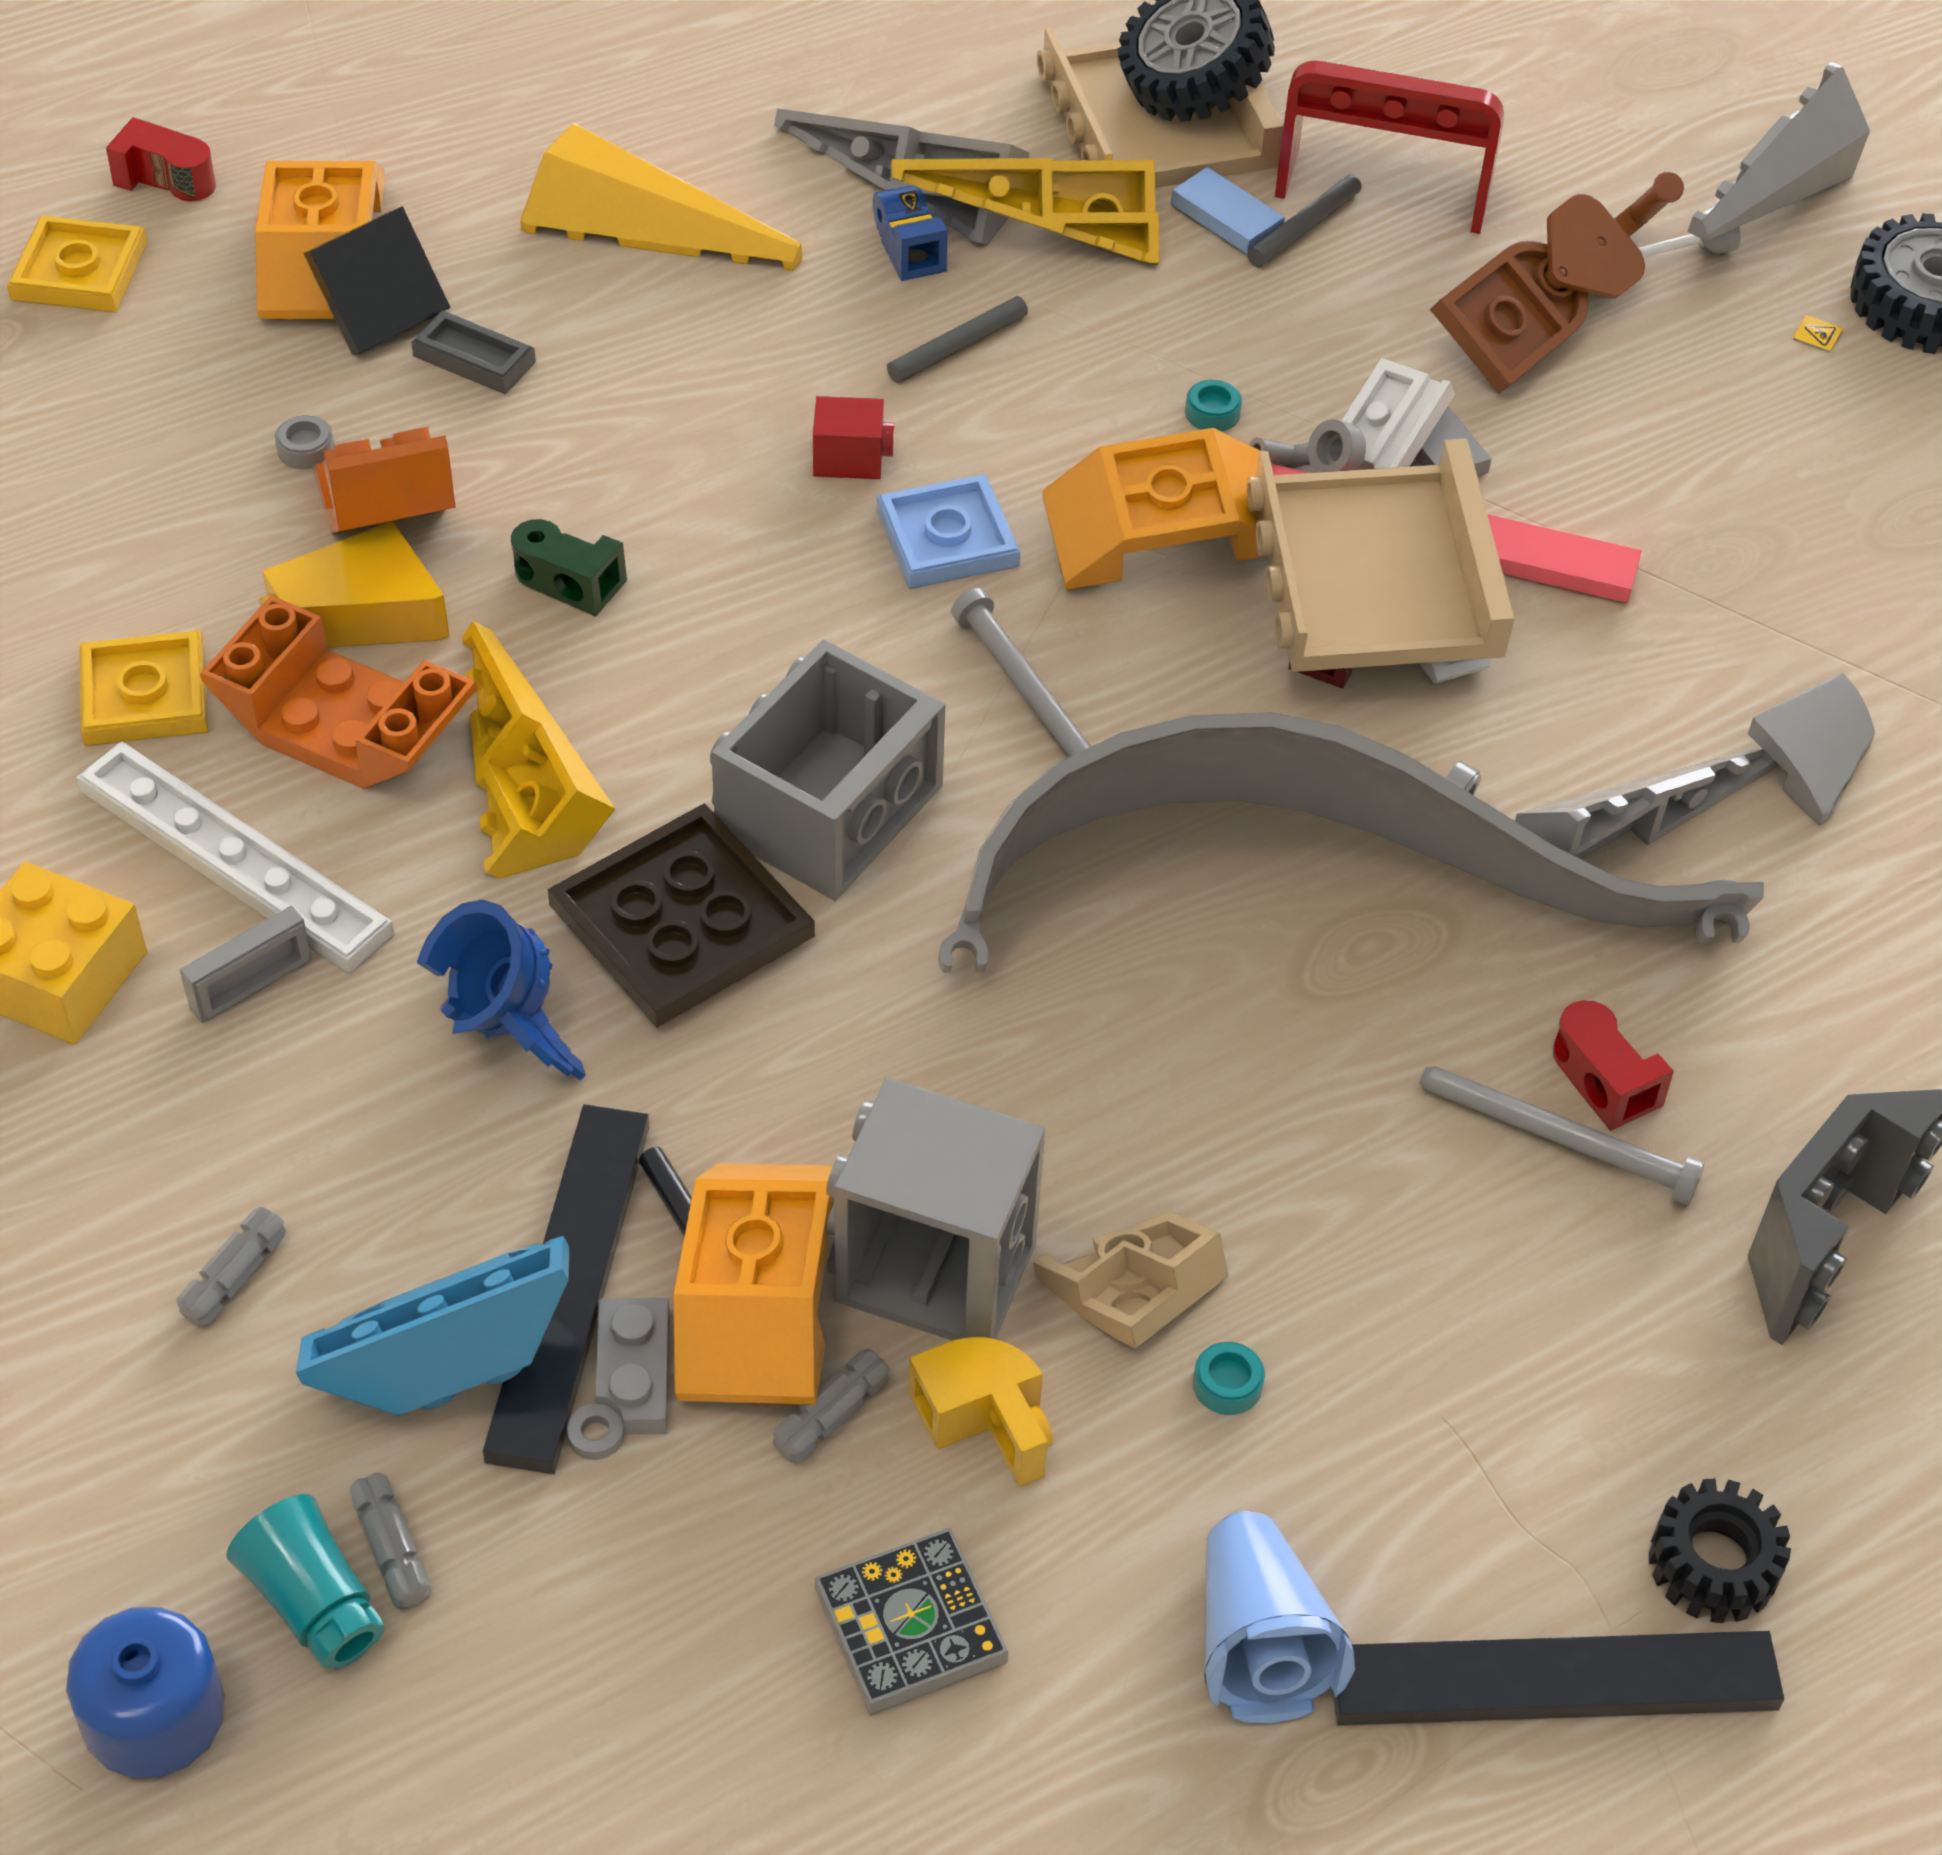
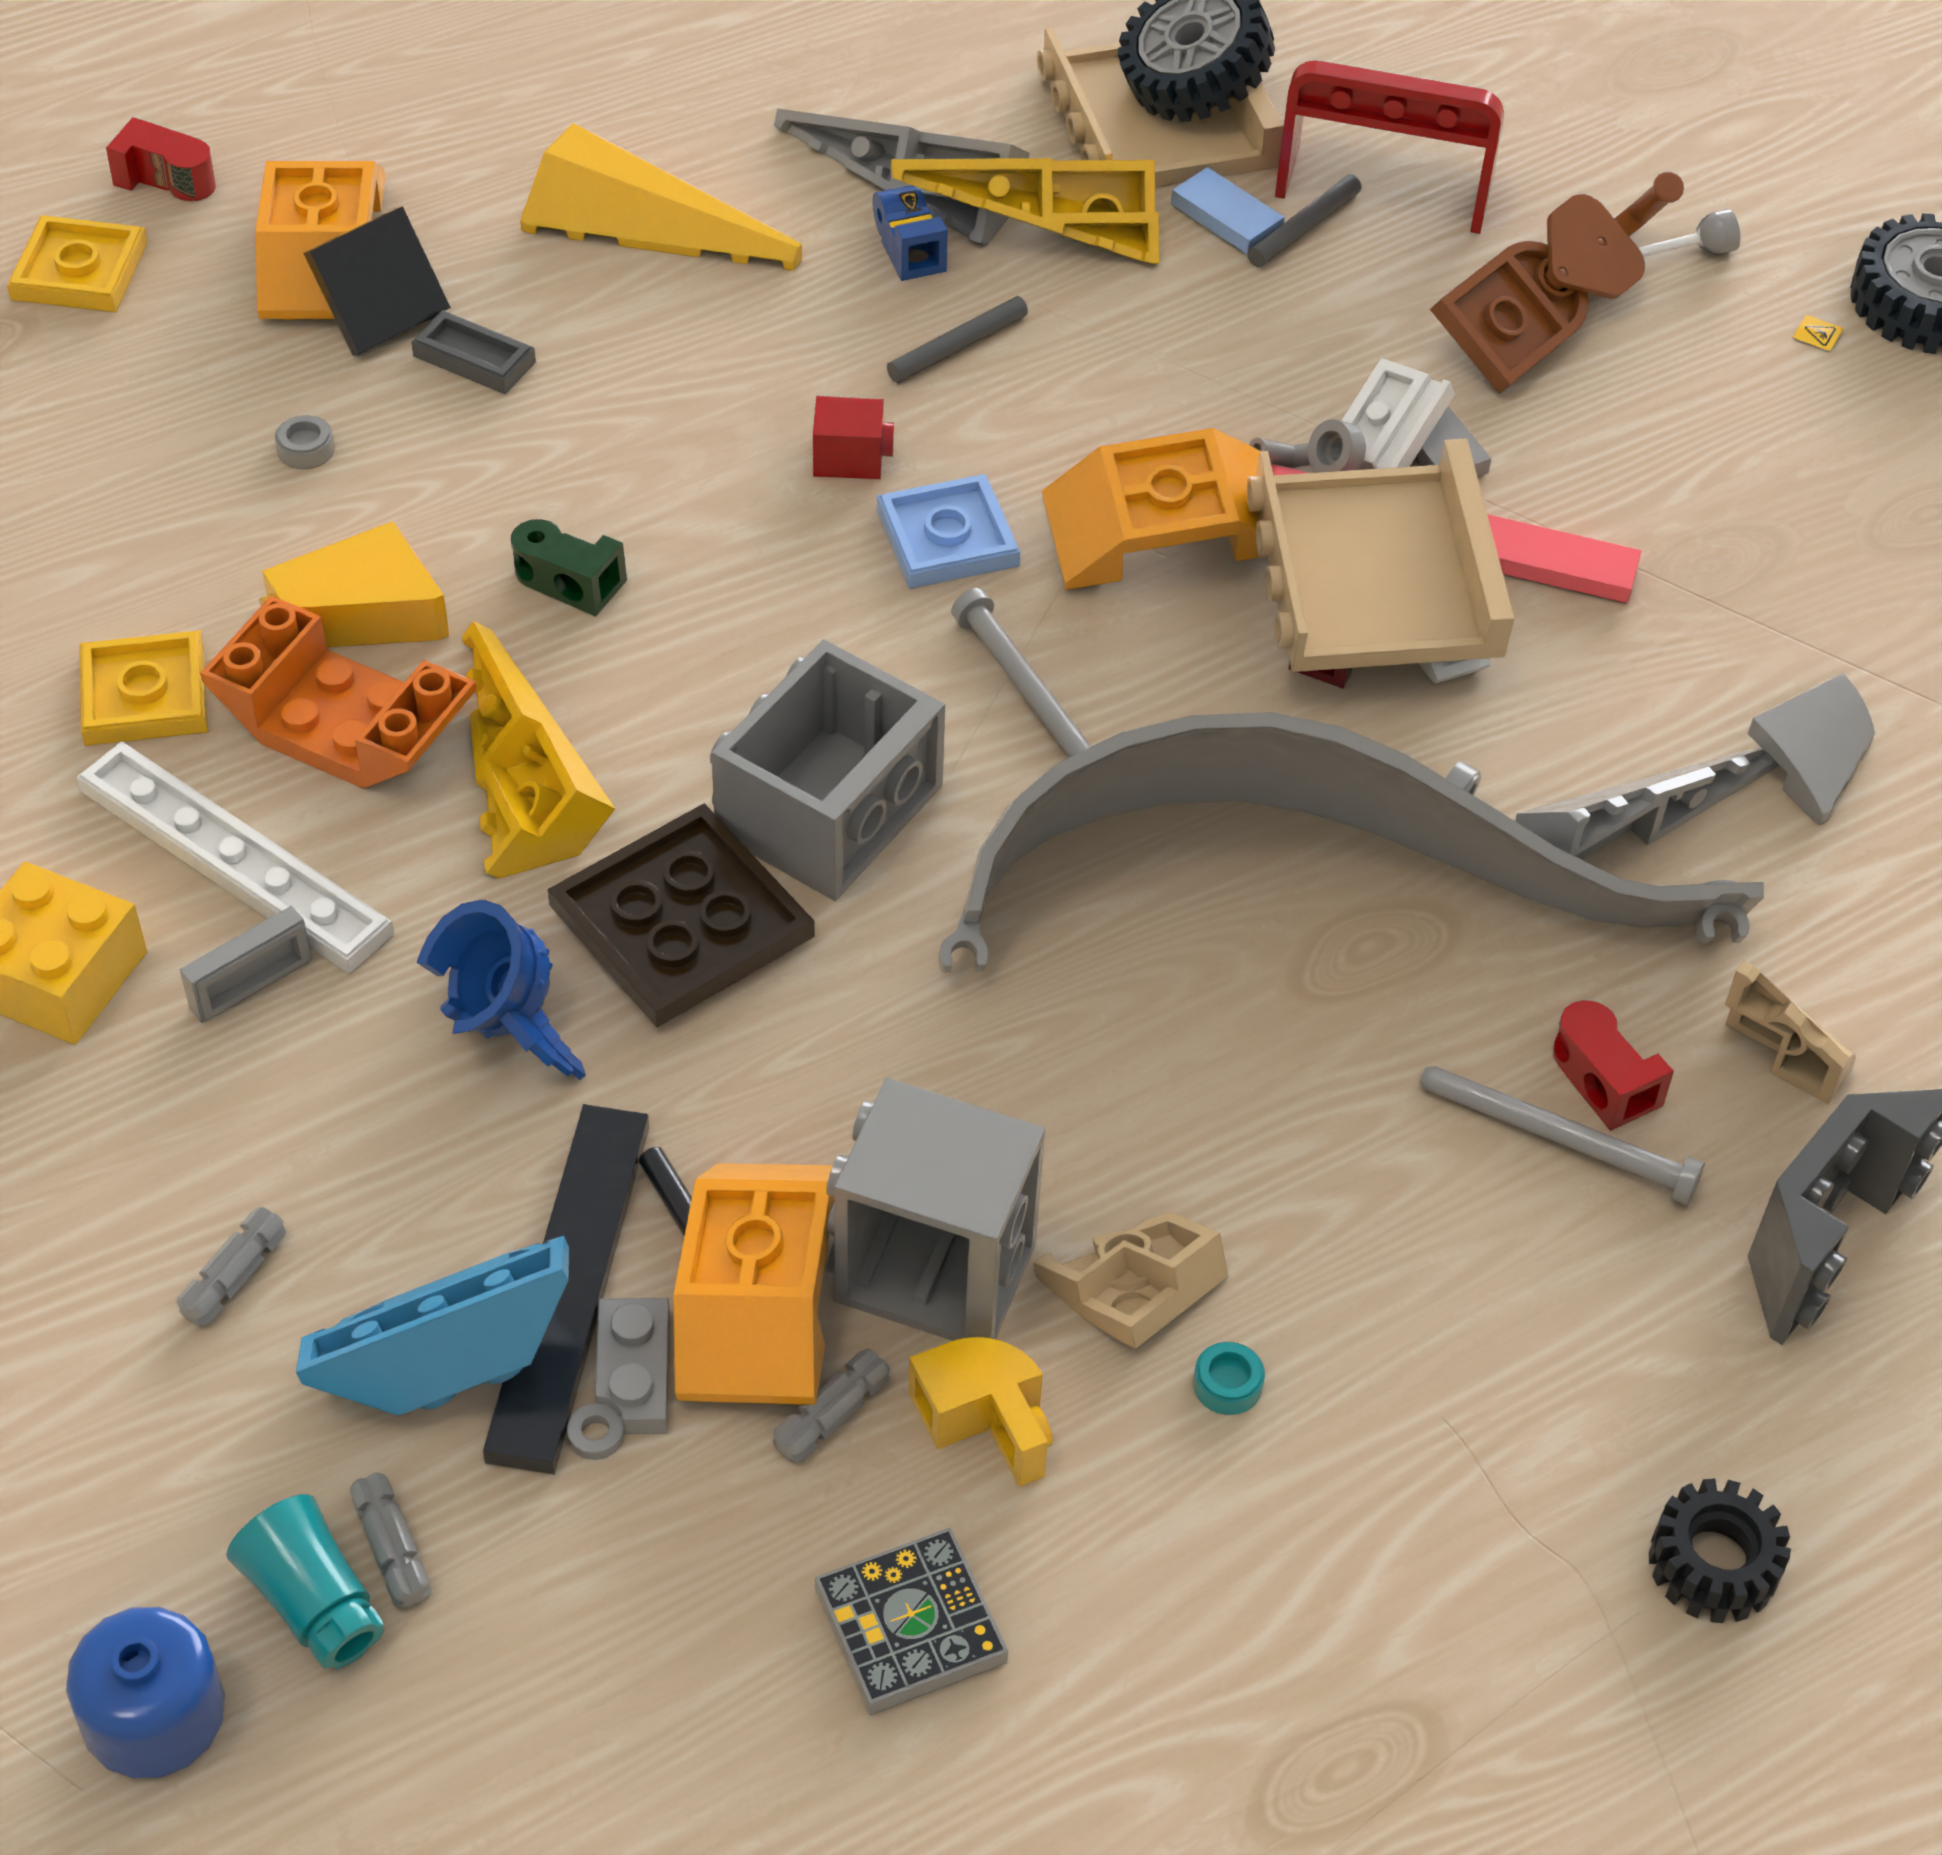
(387, 483): orange slope -> none
(1213, 405): teal tile -> none
(1267, 1625): light blue cone -> none
(1561, 1678): black tile -> none
(1793, 158): light grey wedge -> none
(1804, 1049): none -> tan slope

